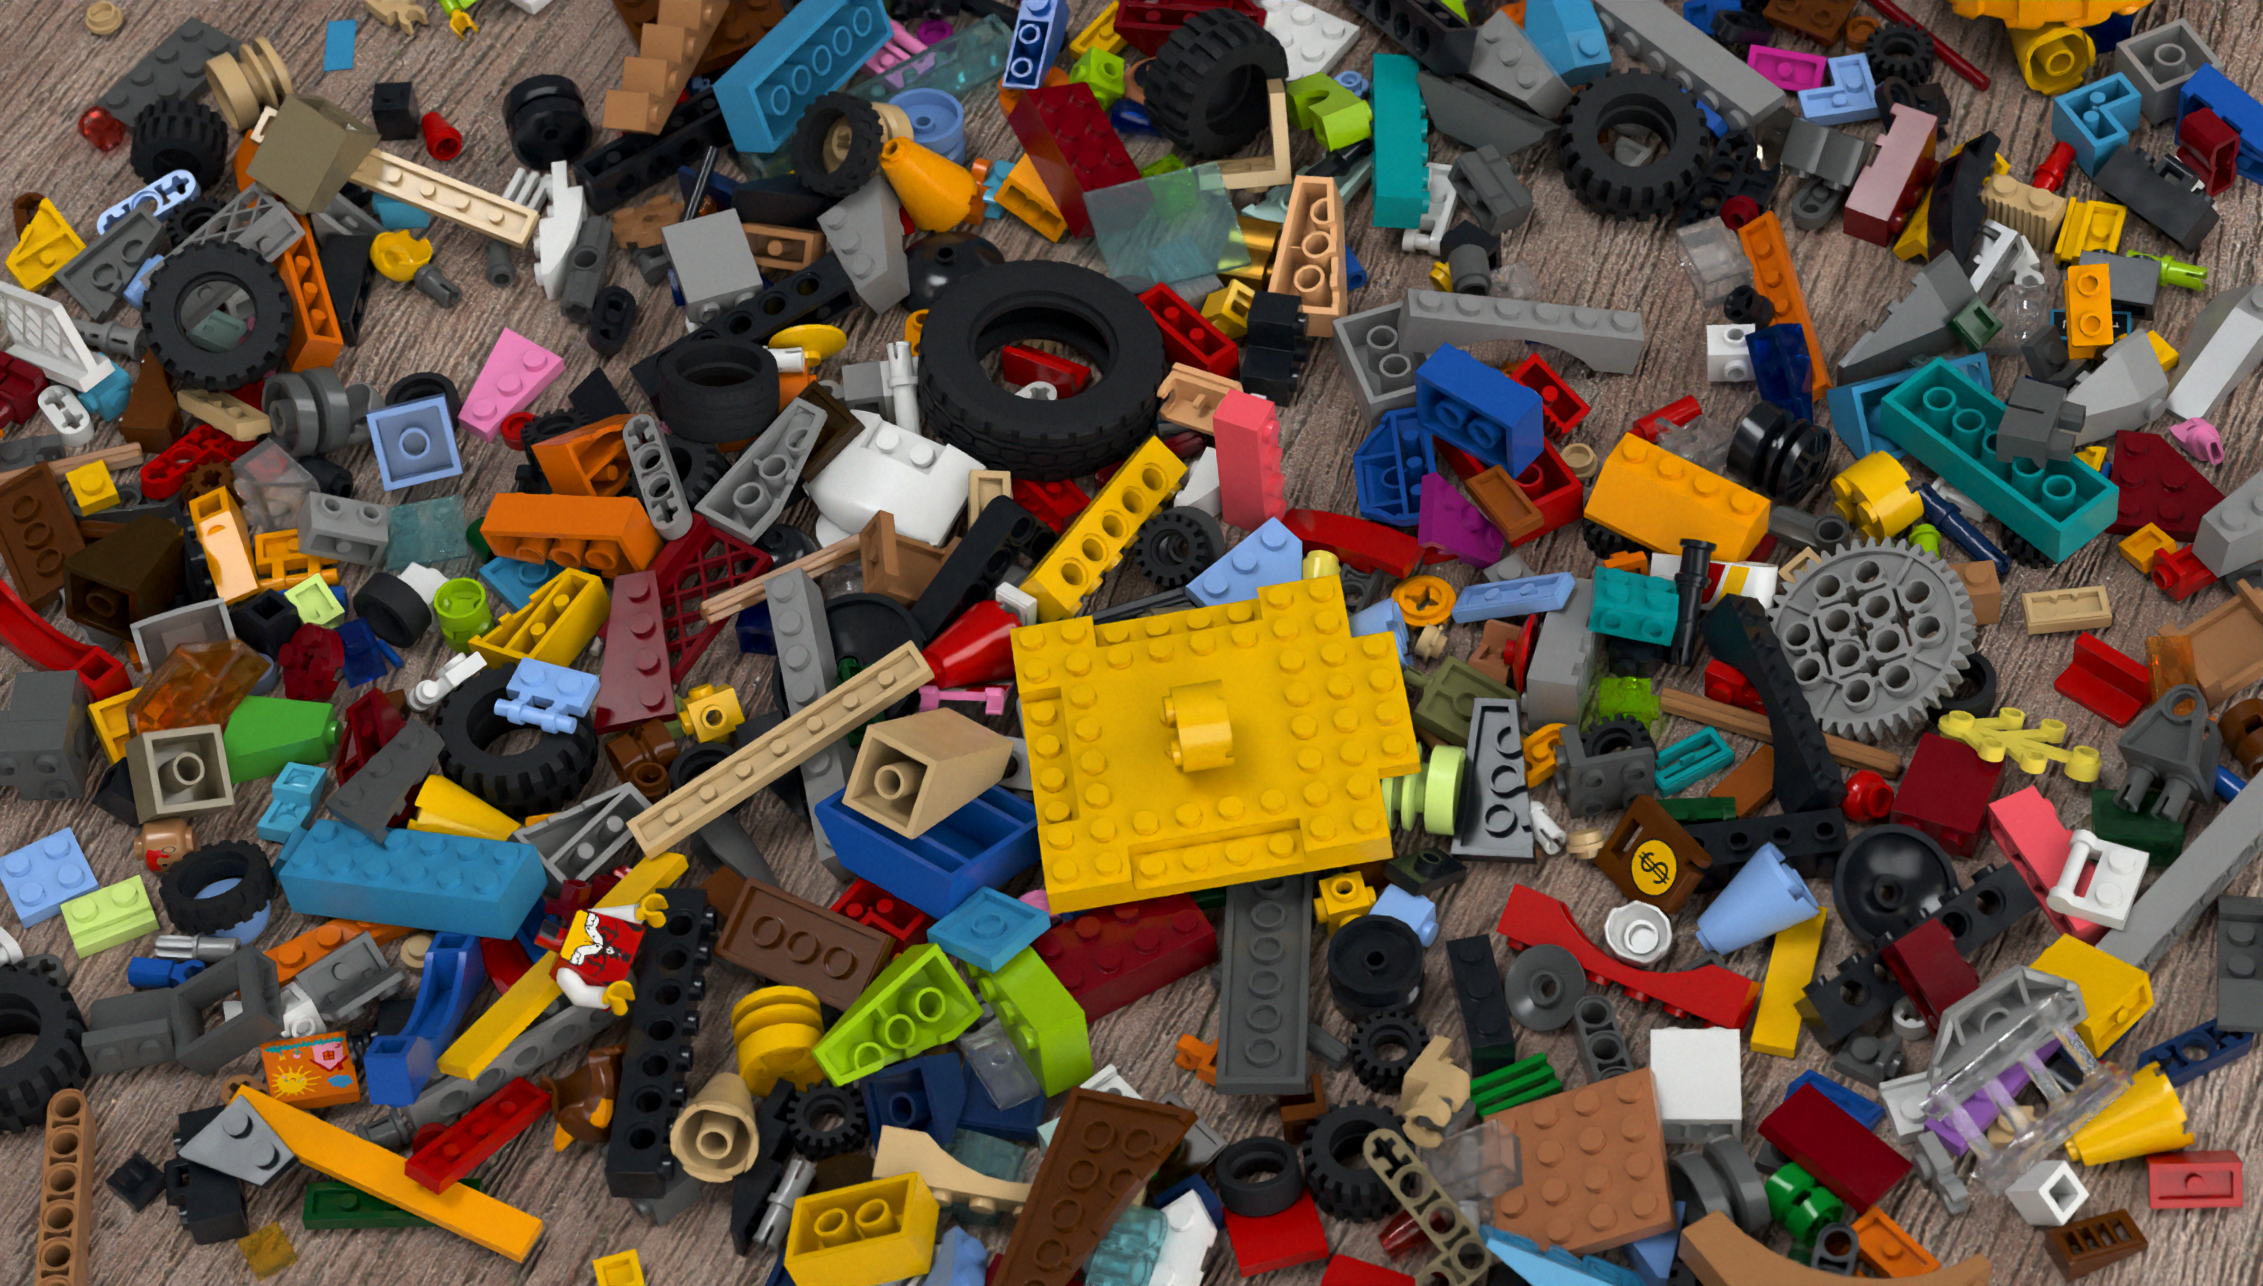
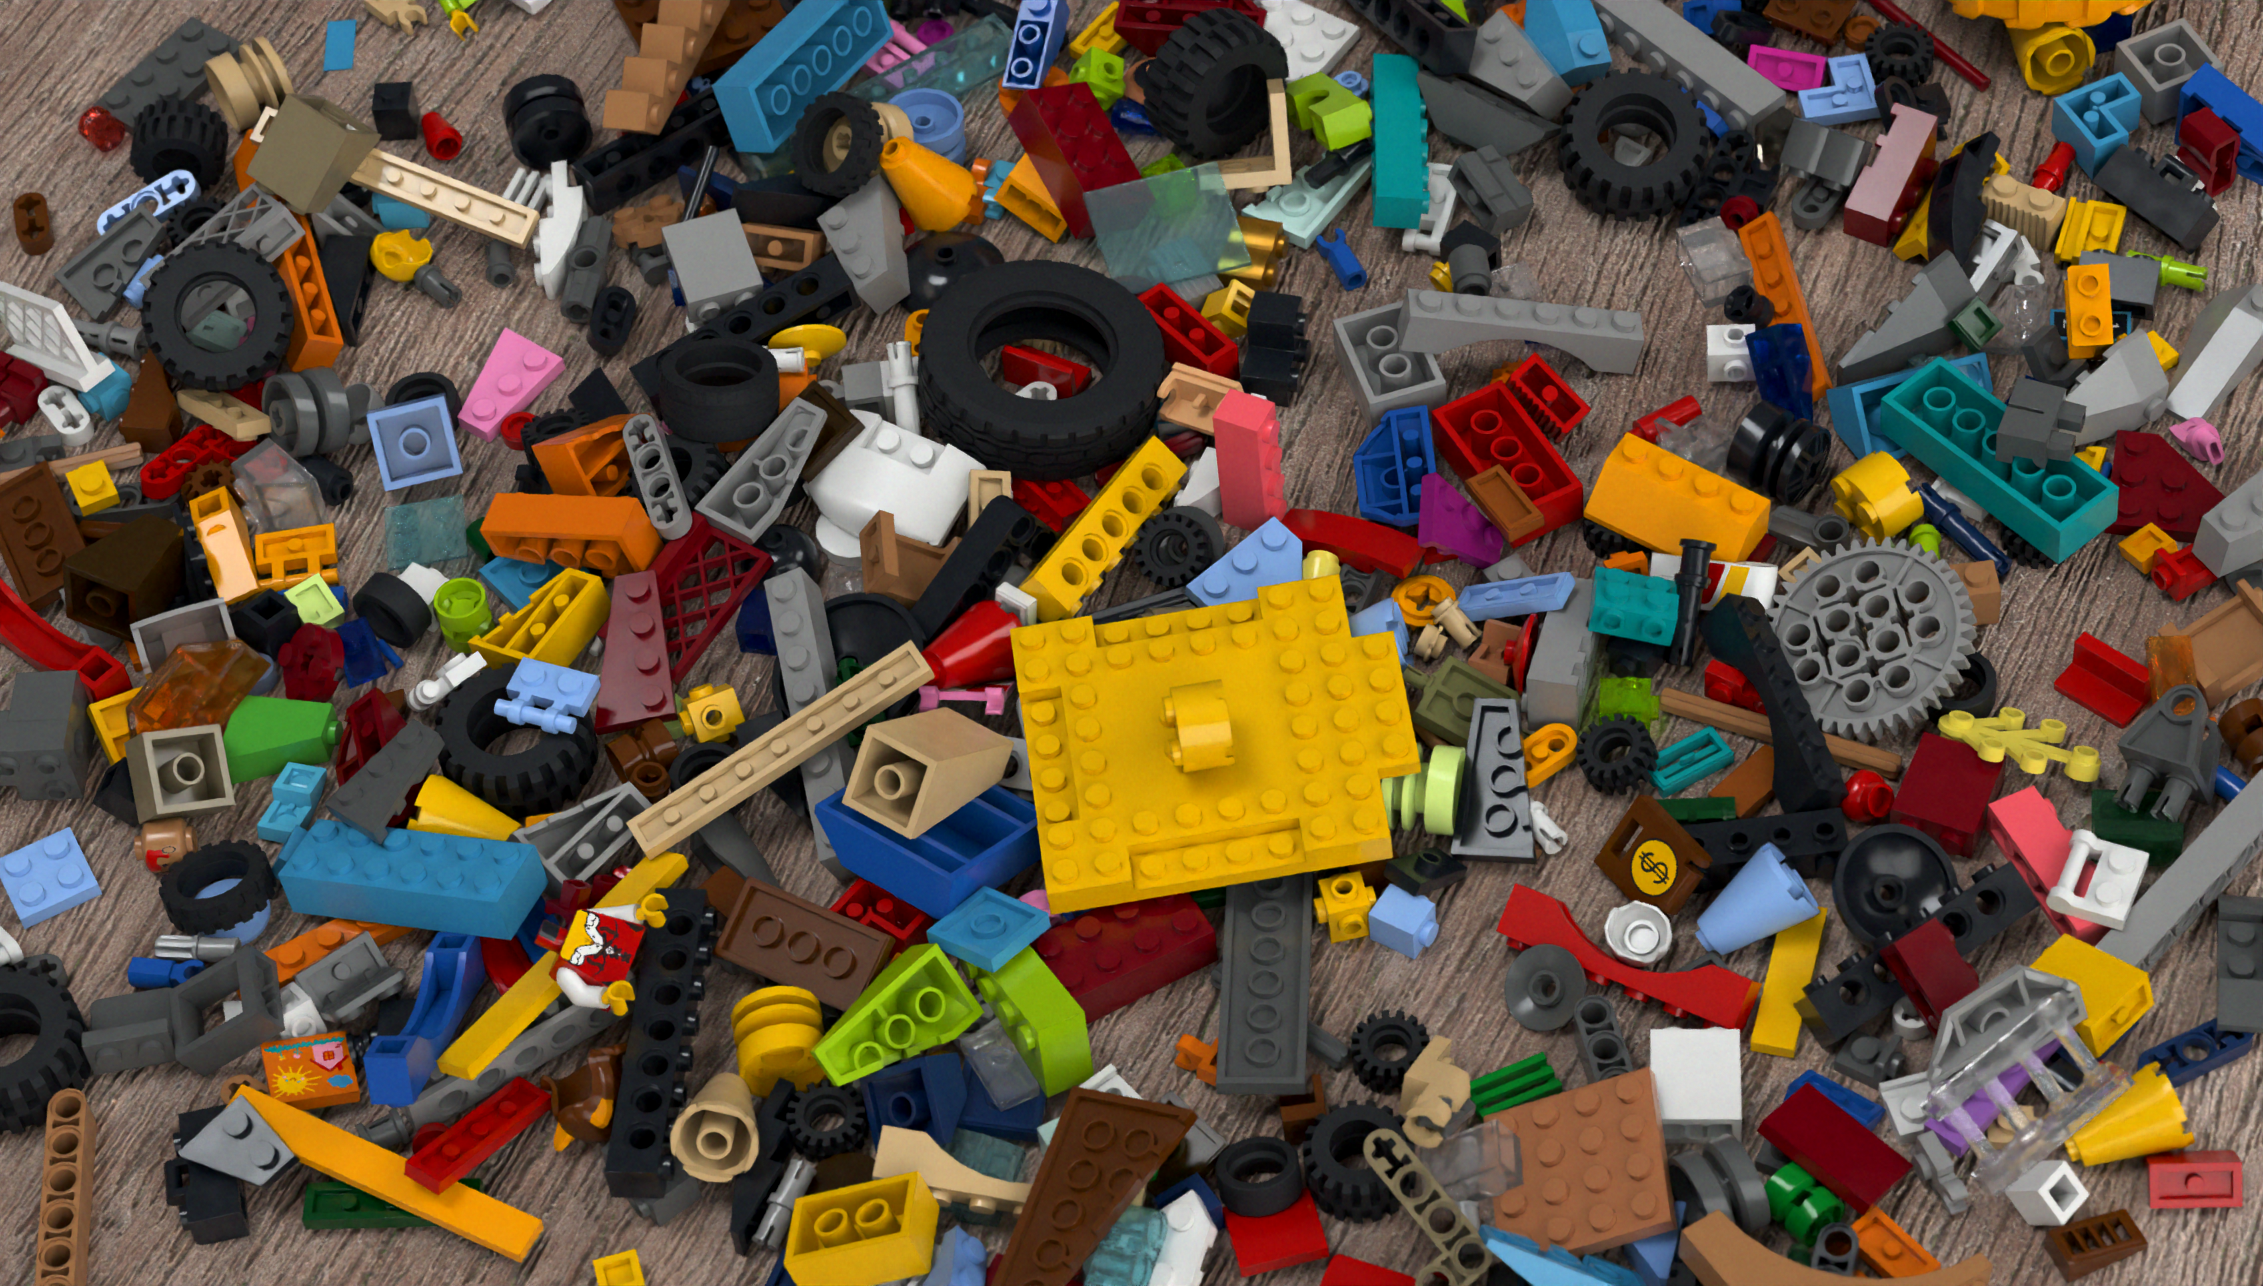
(43, 249): yellow wing -> none
(103, 17): tan plate -> none
(109, 916): yellowish green plate -> none
(136, 1182): black tile -> none
(267, 1251): clear yellow tile -> none
(342, 529): light grey brick -> none
(414, 951): tan plate -> none
(754, 591): medium nougat axle -> none
(1313, 253): light nougat wedge -> none
(1375, 968): black wheel -> none
(1406, 1233): clear red cone -> none
(1455, 622): none -> tan pin
(1479, 410): blue brick -> none
(1480, 1004): black brick -> none
(1580, 460): tan plate -> none
(1586, 842): tan plate -> none
(1600, 781): dark grey bracket -> none
(2066, 610): tan plate -> none

